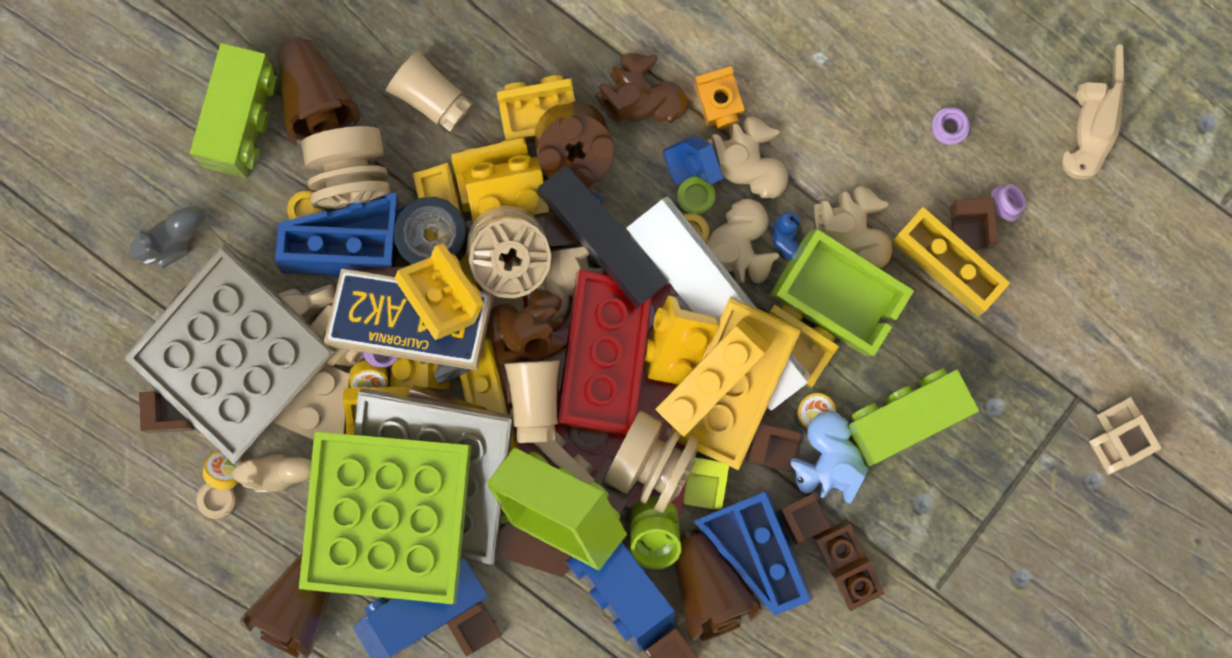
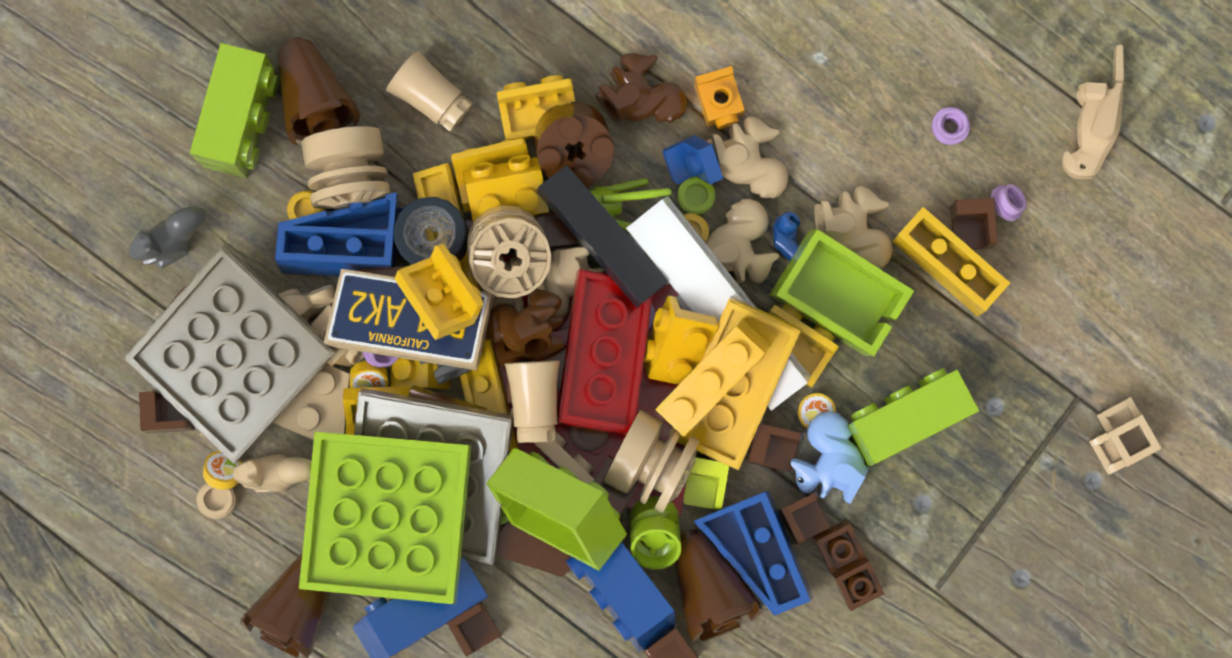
(612, 200): none -> lime plant

